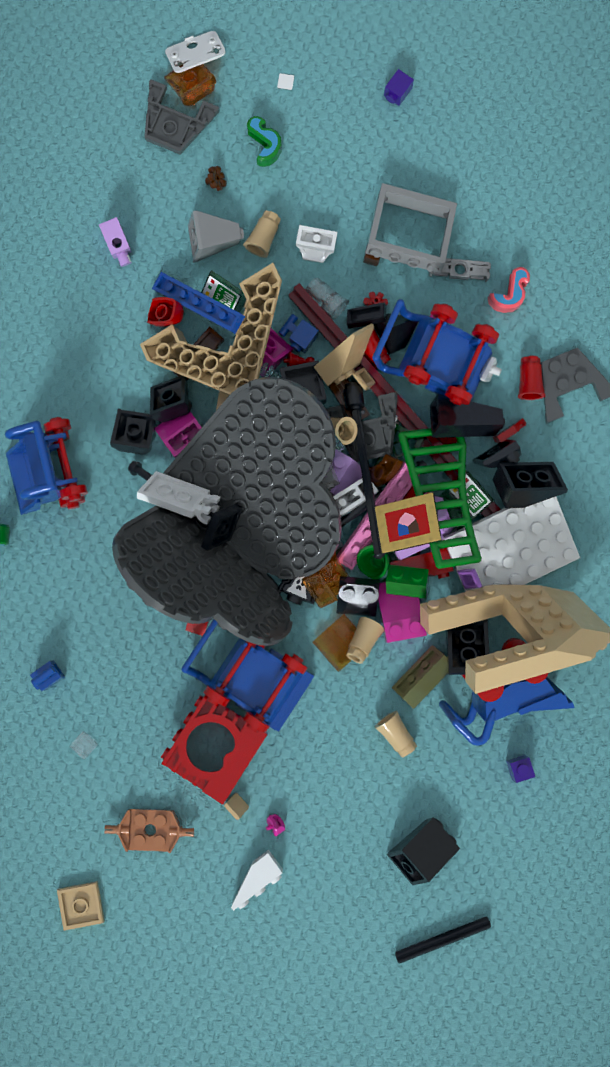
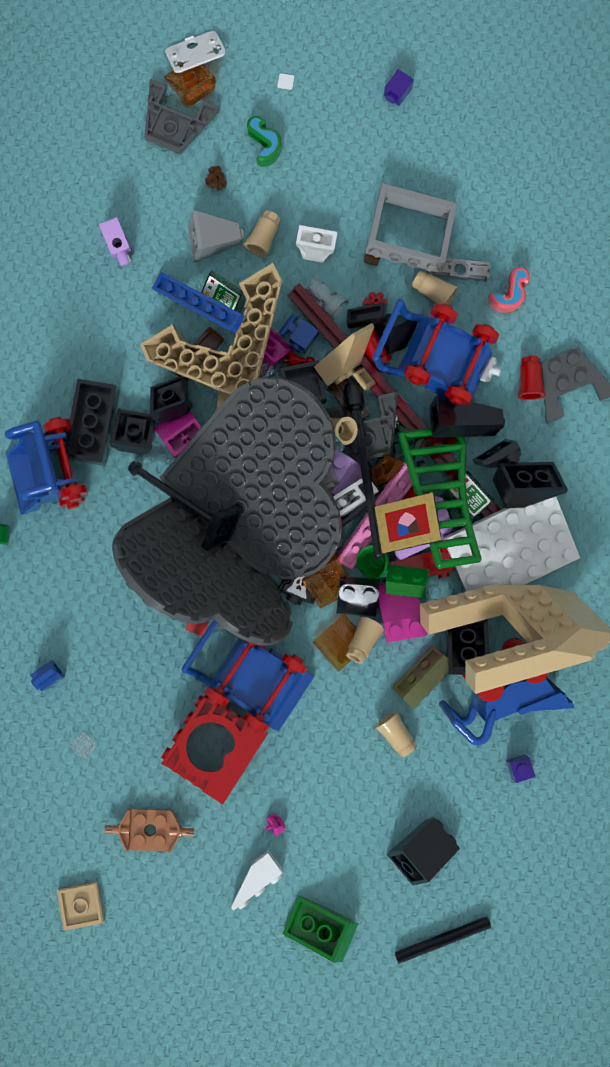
(92, 422): none -> black brick
(165, 312): red piece -> none
(179, 496): white tile -> none
(236, 806): tan slope -> none
(320, 929): none -> green slope
(434, 288): none -> tan plant
(469, 578): medium lavender slope -> none
(508, 432): red tile -> none

